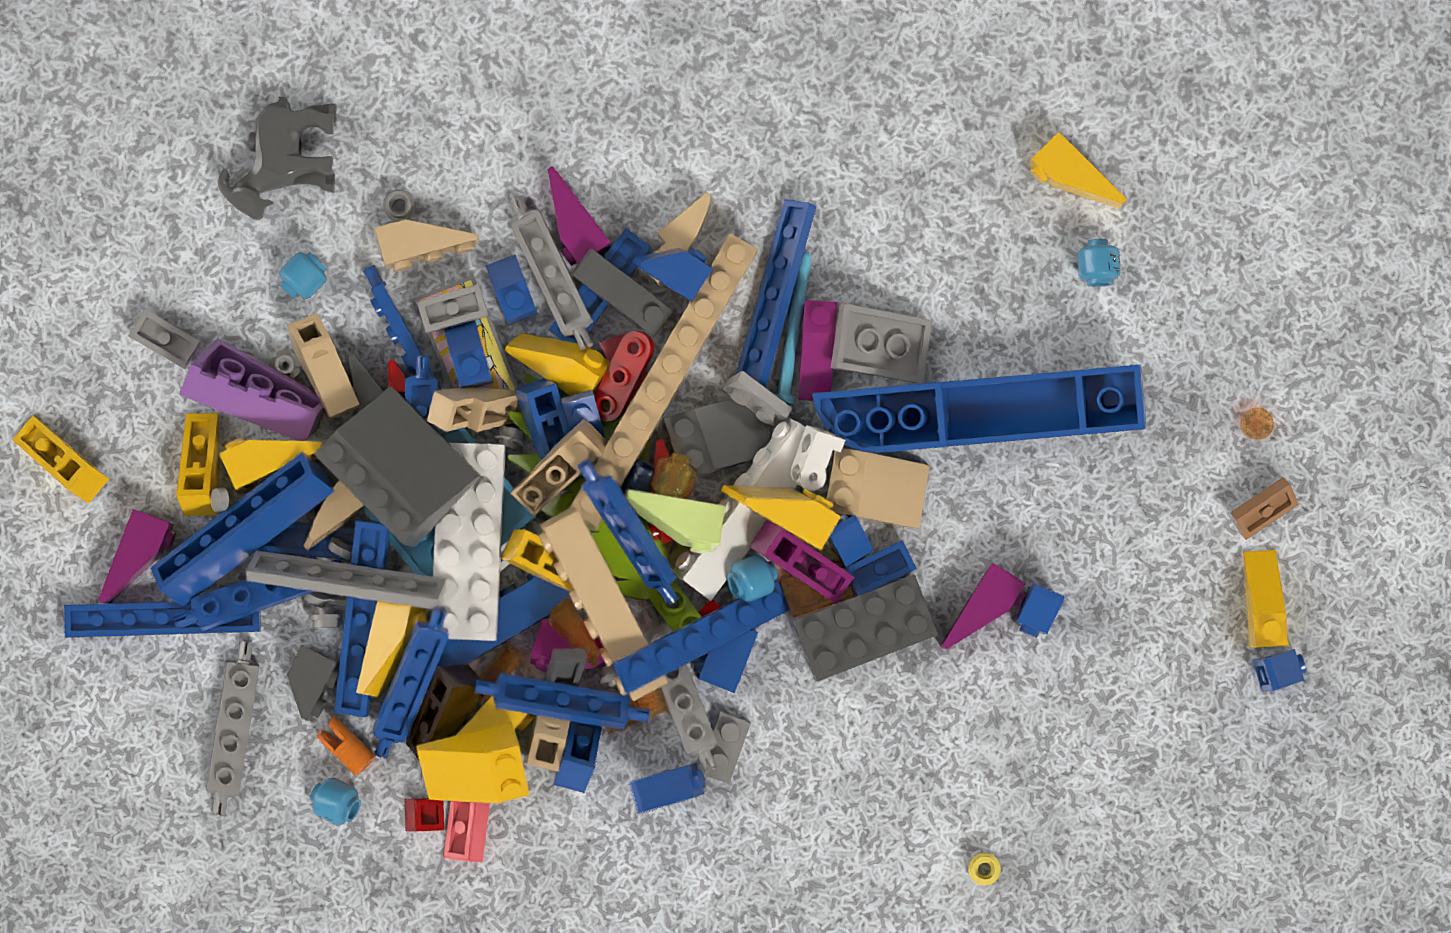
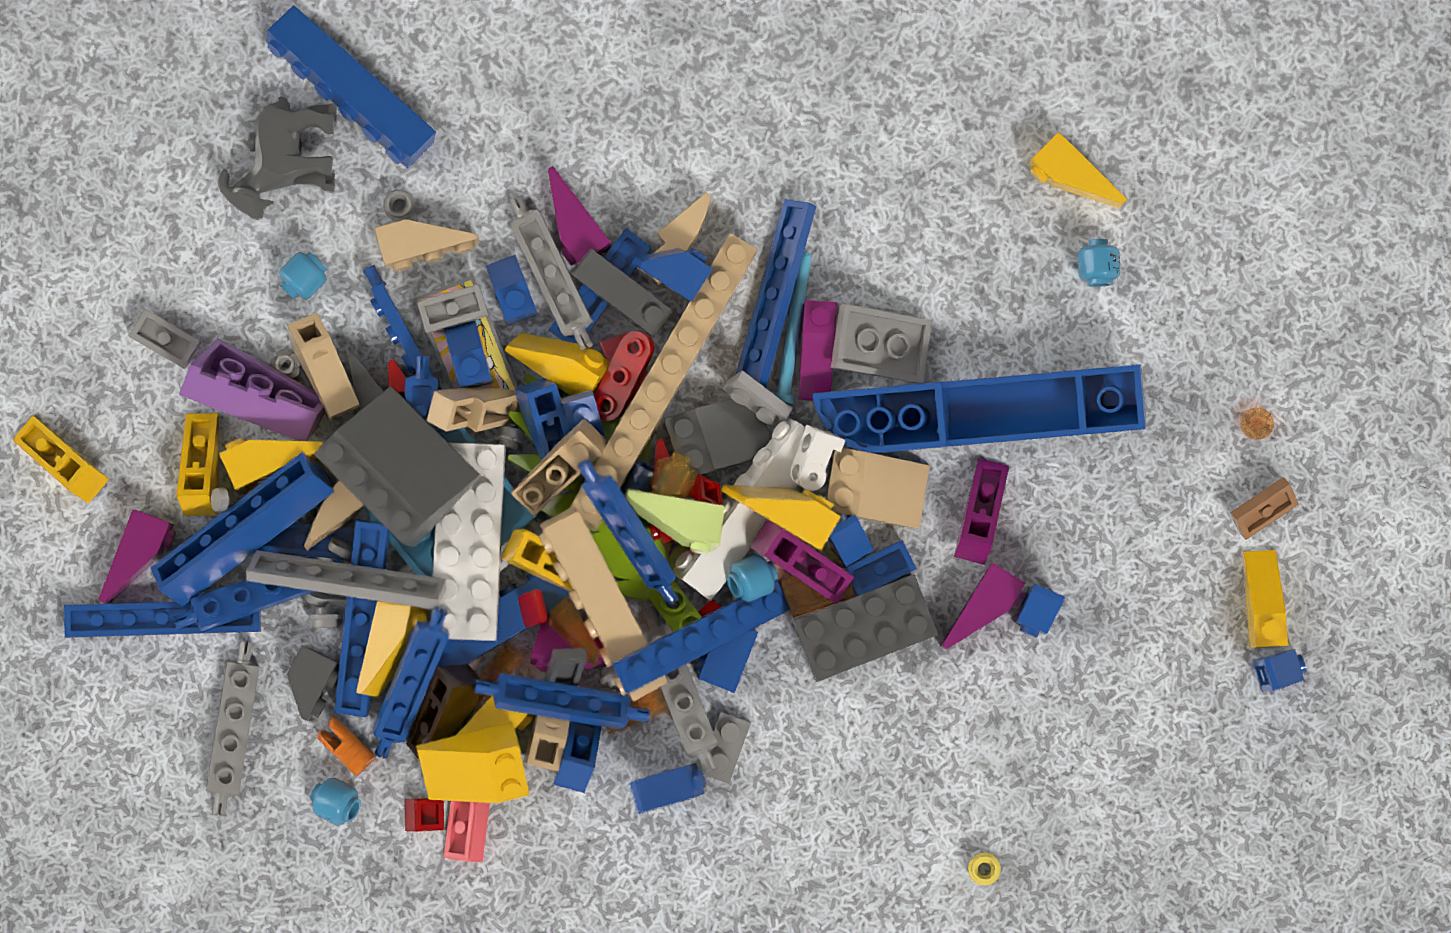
(349, 87): none -> blue brick
(533, 608): none -> red slope
(706, 491): none -> red slope
(981, 511): none -> magenta slope

